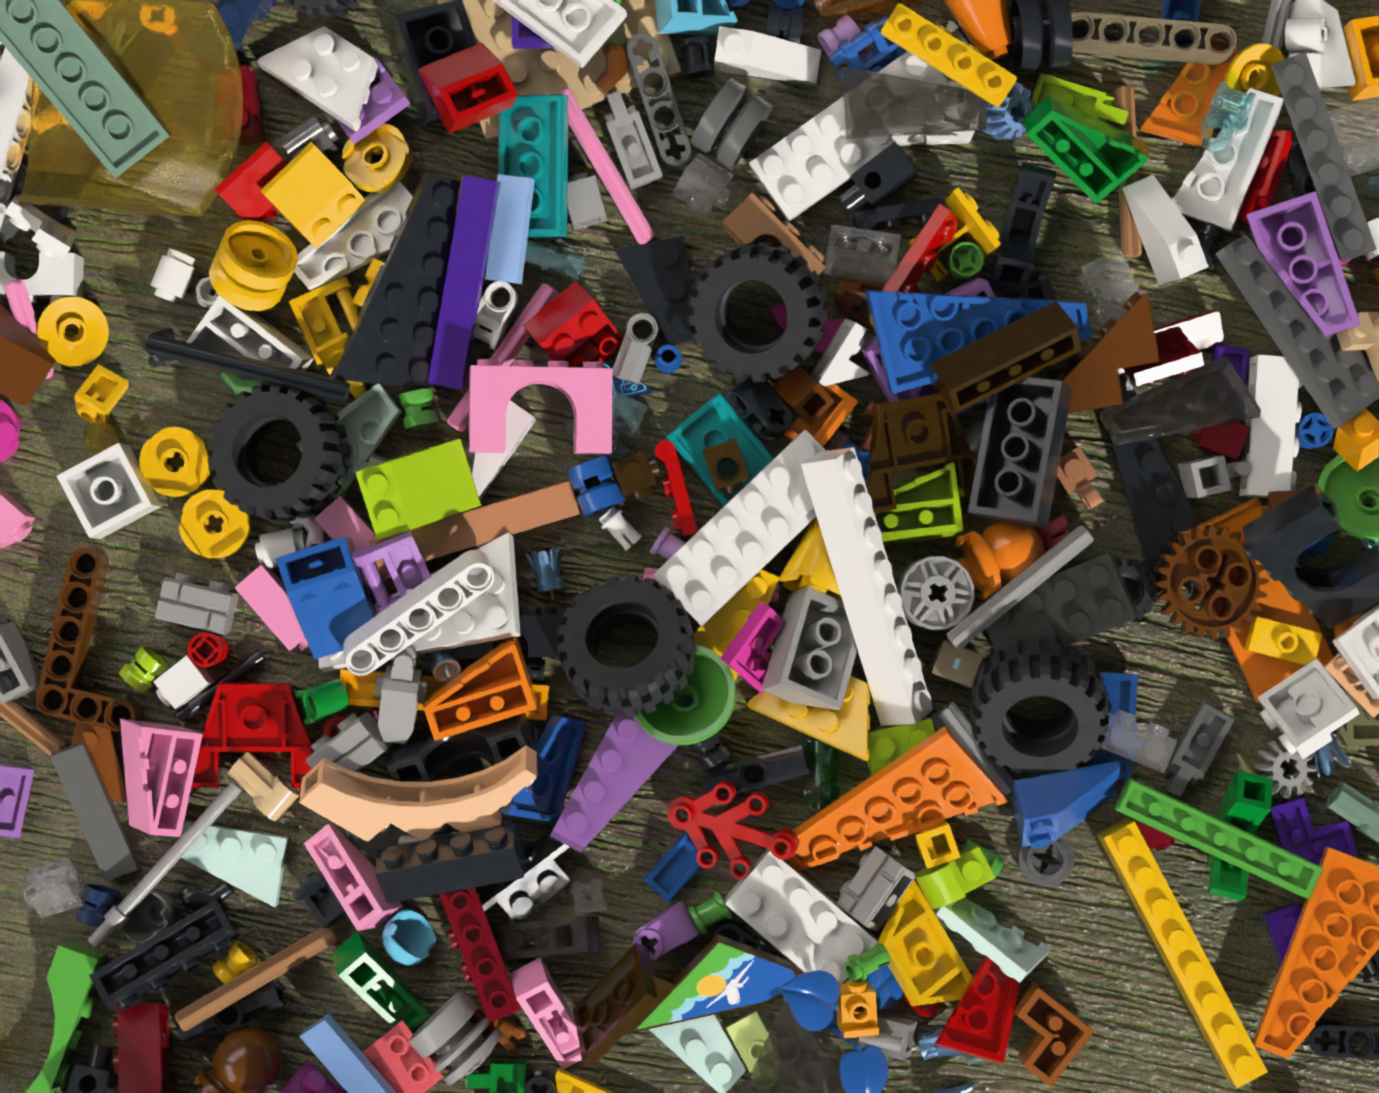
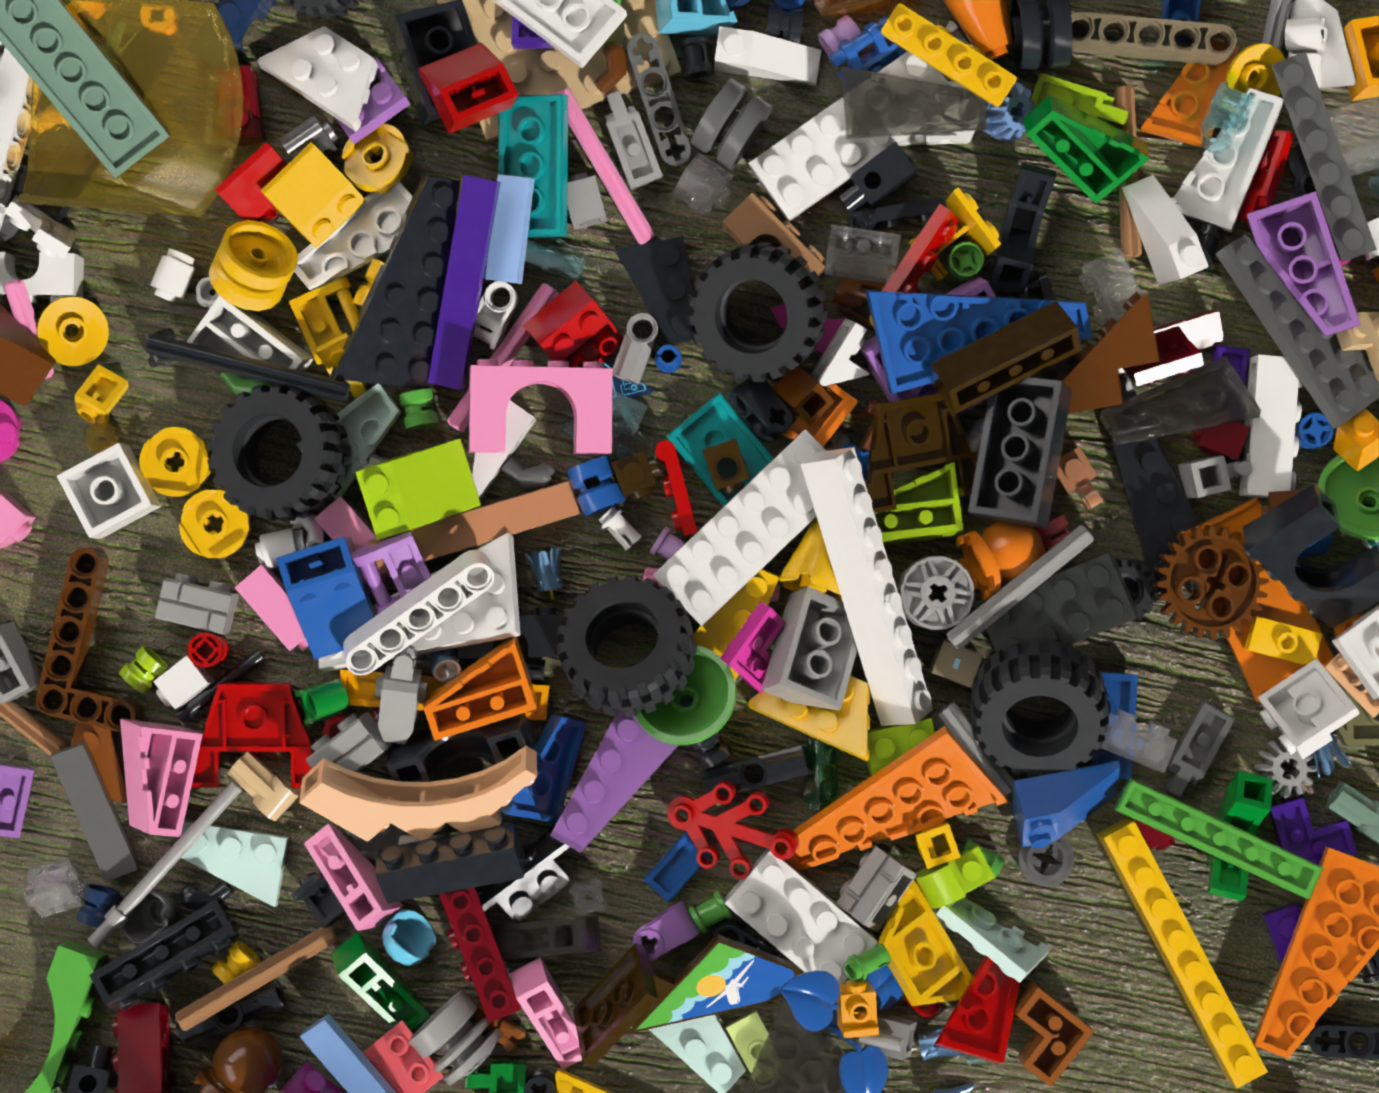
(529, 477): none -> dark grey arm

